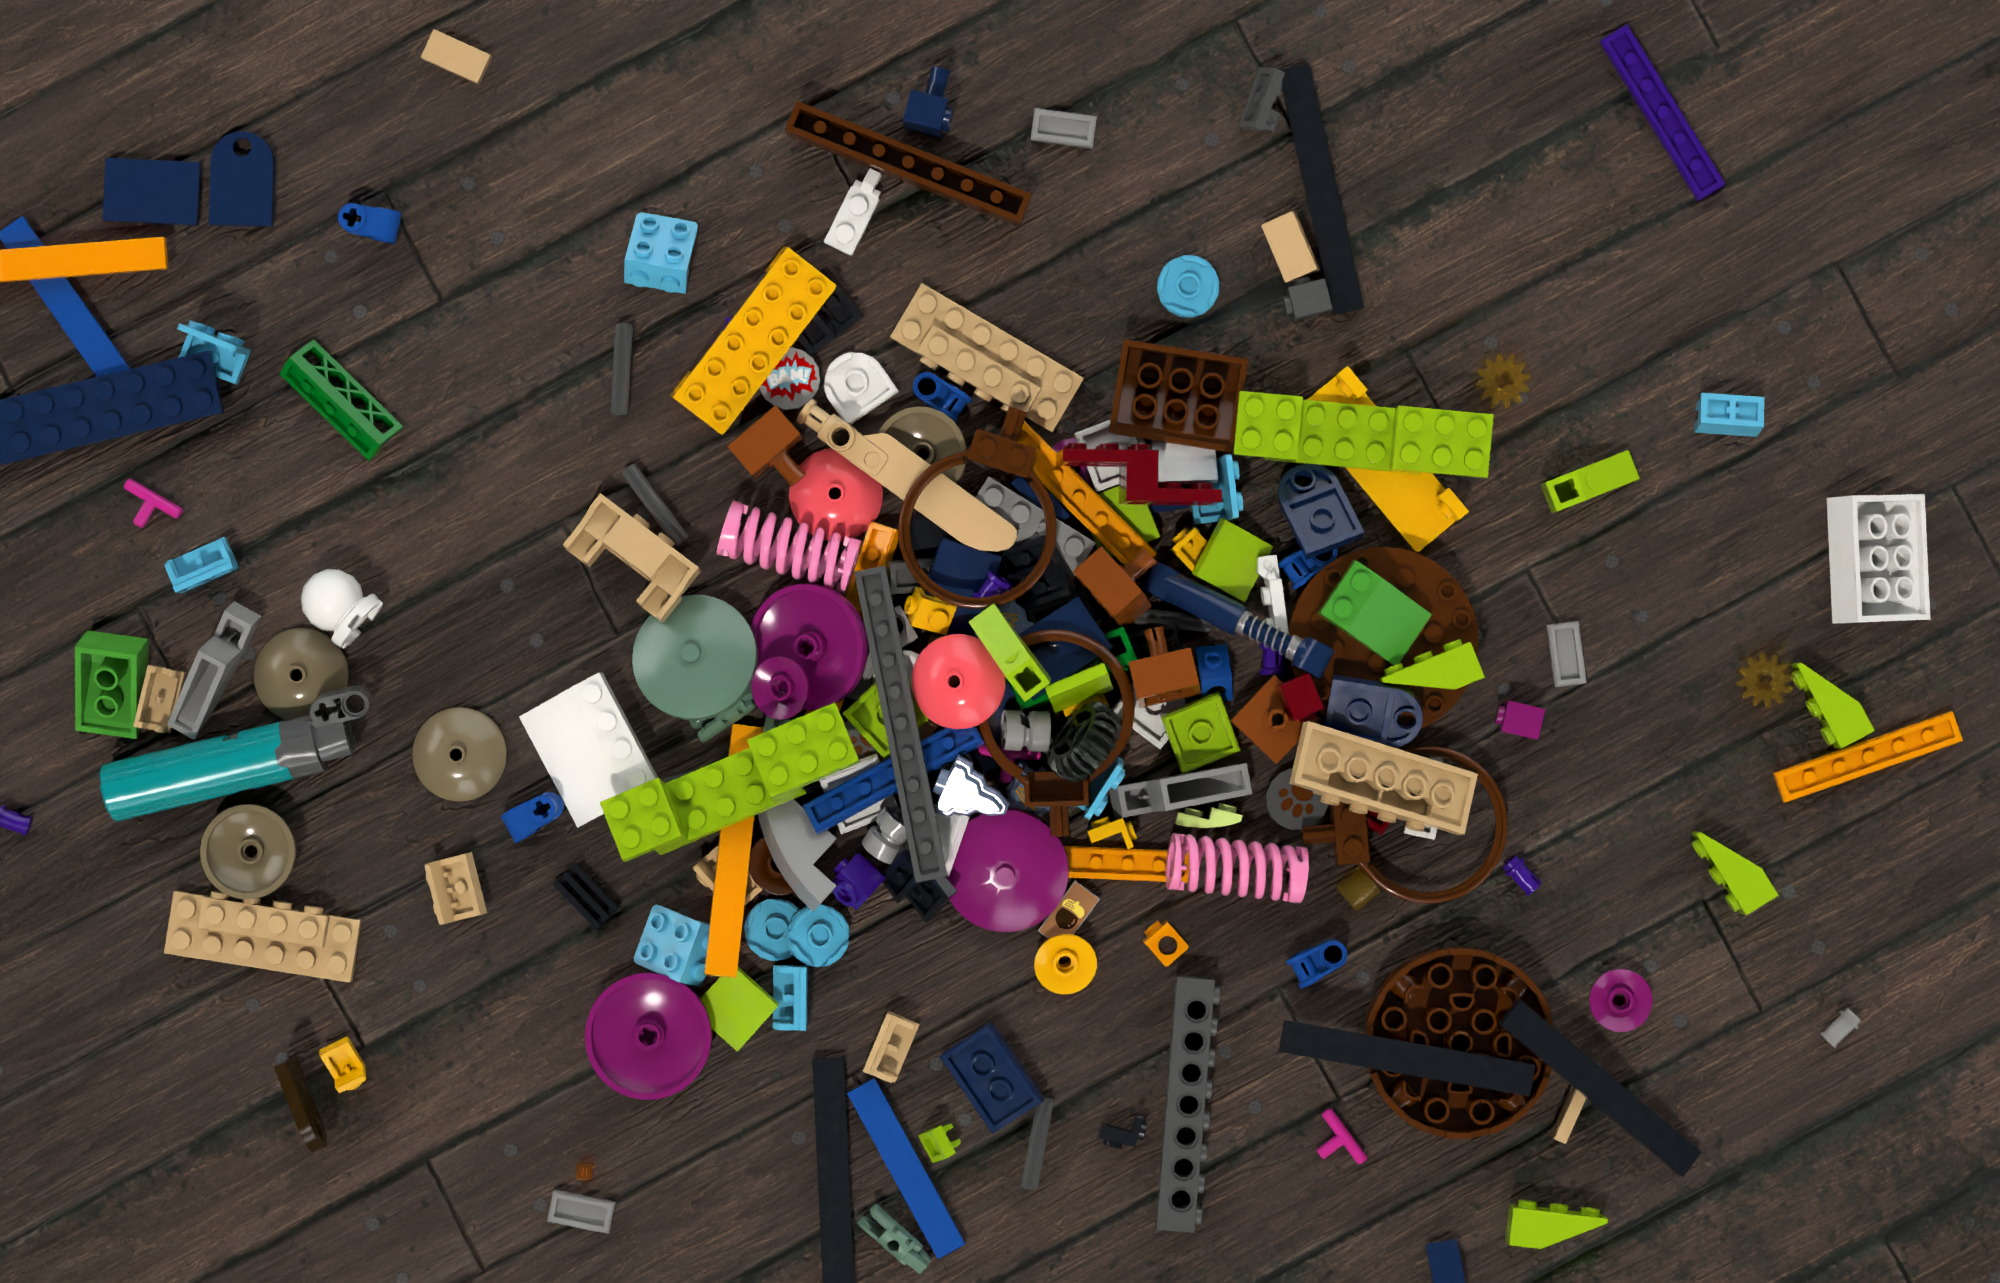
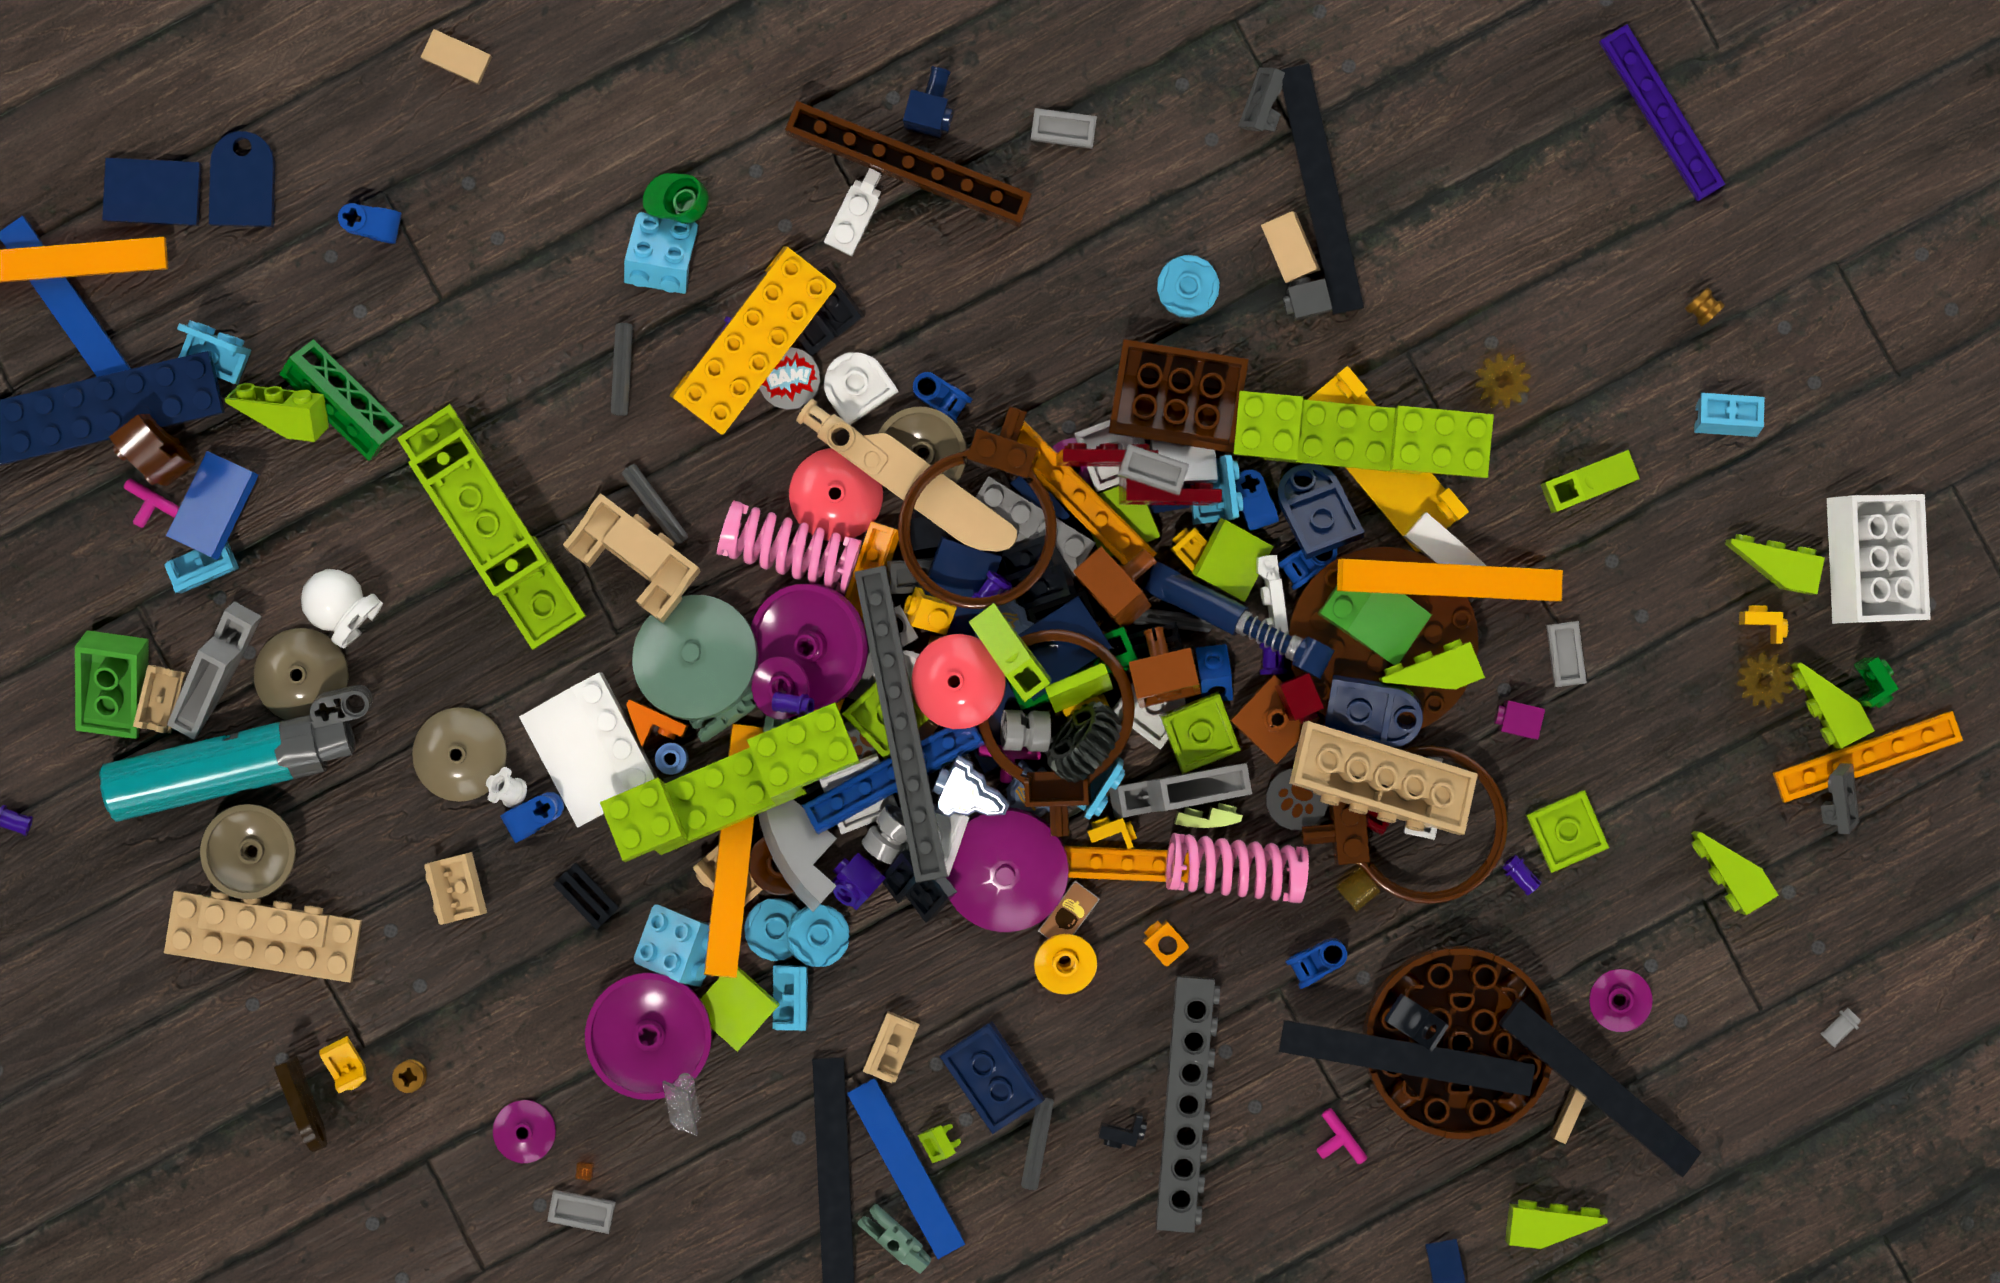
(151, 450): none -> reddish brown brick
(212, 505): none -> tile
(286, 412): none -> lime slope
(415, 1075): none -> pearl gold wheel
(489, 527): none -> lime bracket
(506, 788): none -> white brick
(533, 1118): none -> magenta dish
(645, 718): none -> orange slope
(676, 198): none -> green cap
(681, 754): none -> medium blue brick
(682, 1103): none -> clear hinge
(768, 445): dark orange brick -> none
(792, 704): none -> dark purple pin
(985, 358): tan plate -> none
(1153, 469): none -> light grey tile
(1258, 505): none -> blue piece
(1415, 1021): none -> black bracket
(1439, 543): none -> white slope
(1449, 580): none -> light orange tile
(1567, 831): none -> lime tile
(1704, 307): none -> pearl gold wheel
(1760, 616): none -> yellow bracket
(1787, 569): none -> lime slope
(1844, 807): none -> dark grey hinge
(1878, 679): none -> green bracket

